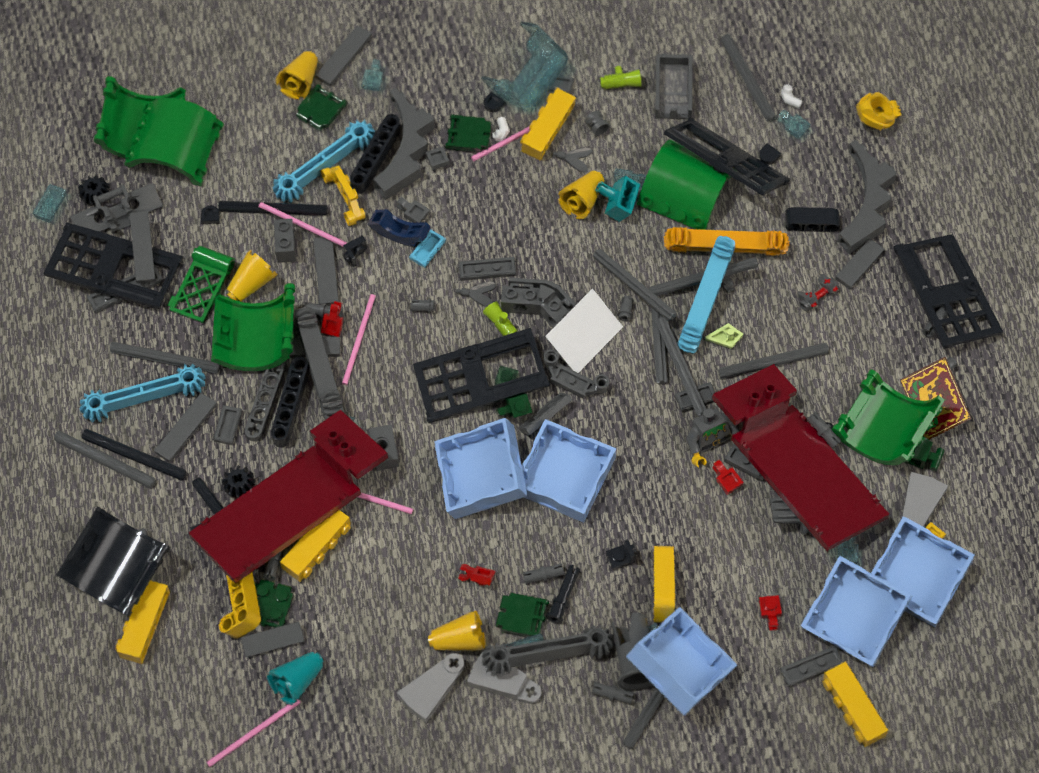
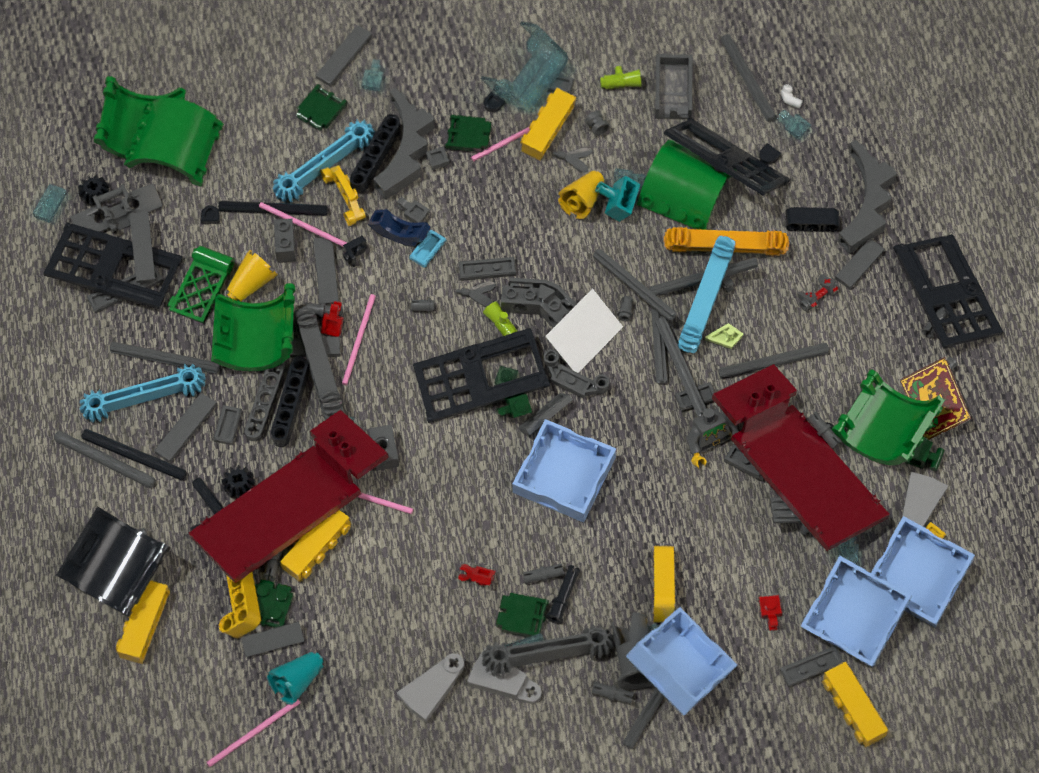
(298, 76): yellow cone -> none
(459, 634): yellow cone -> none
(480, 468): light blue tile -> none
(503, 129): white arm -> none
(621, 555): black bracket -> none
(727, 479): red plate -> none
(877, 117): yellow helmet -> none

